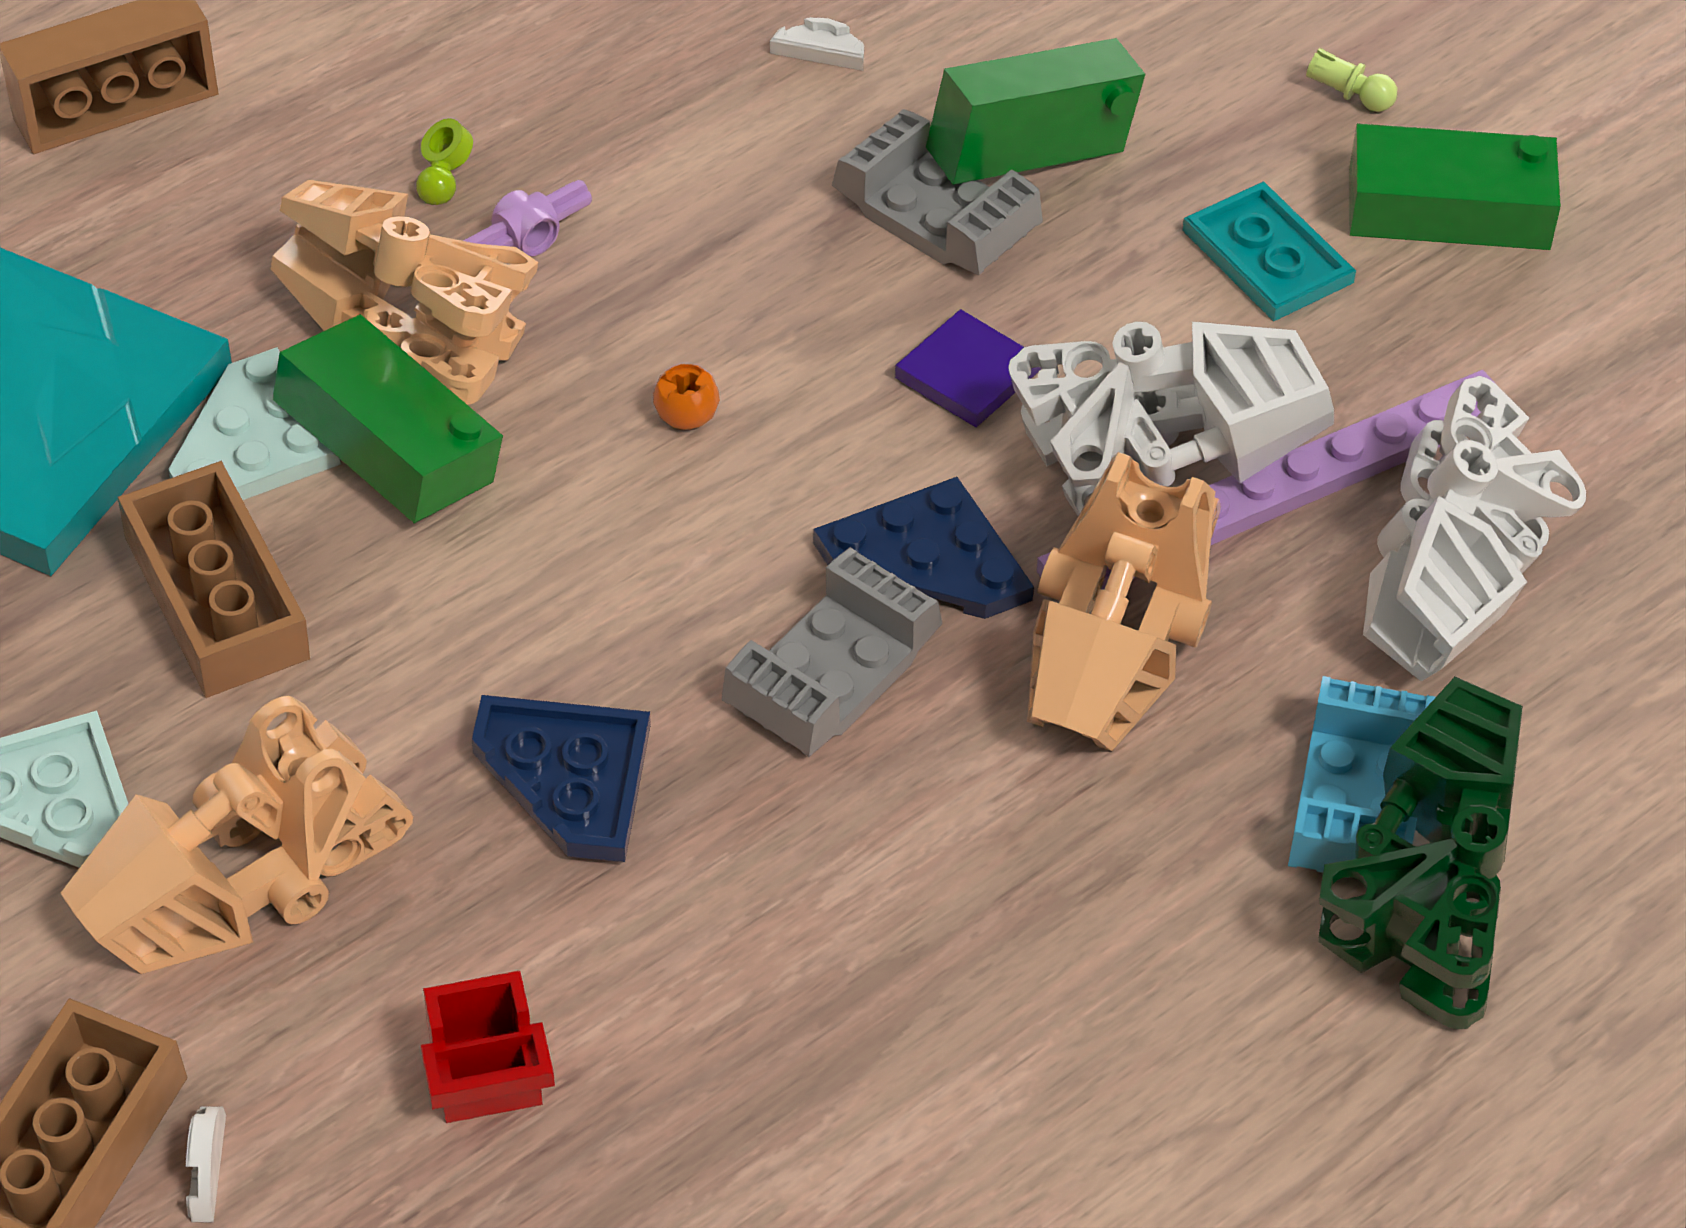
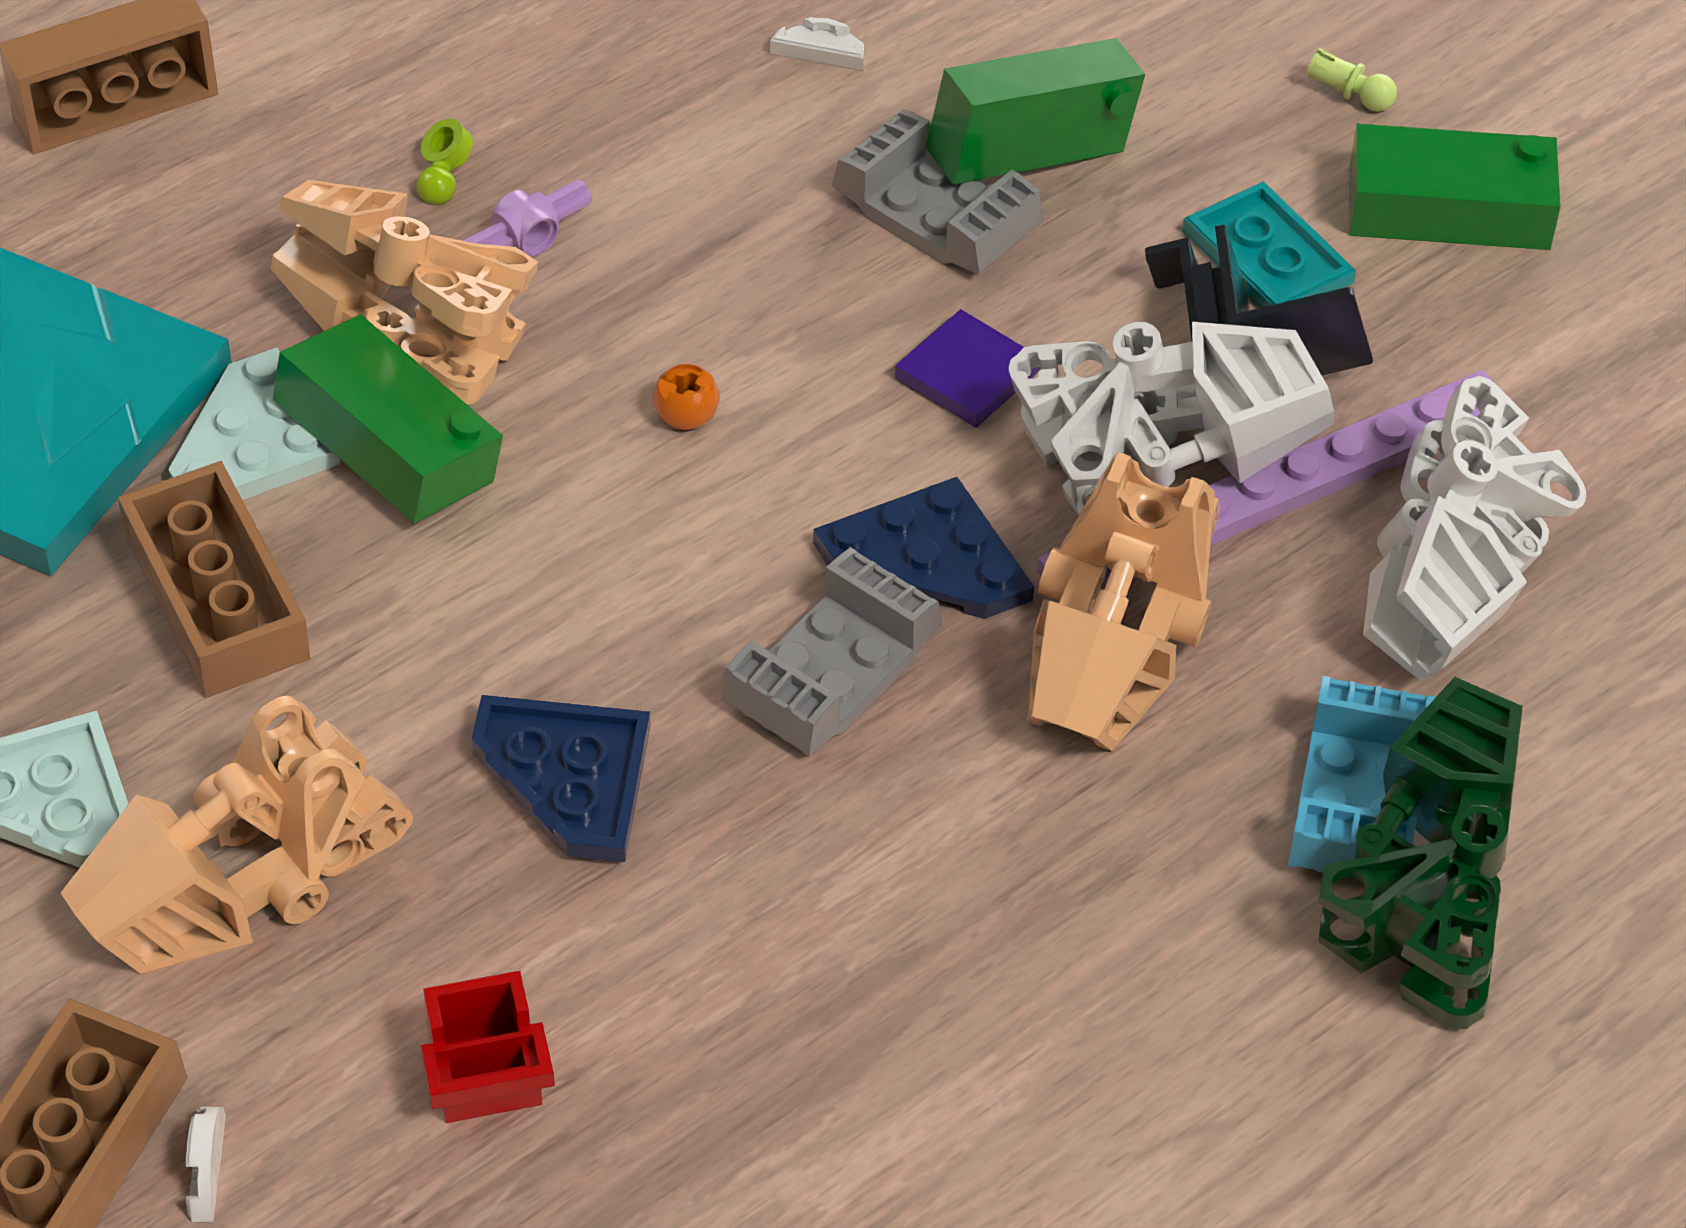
(1325, 321): none -> black piece

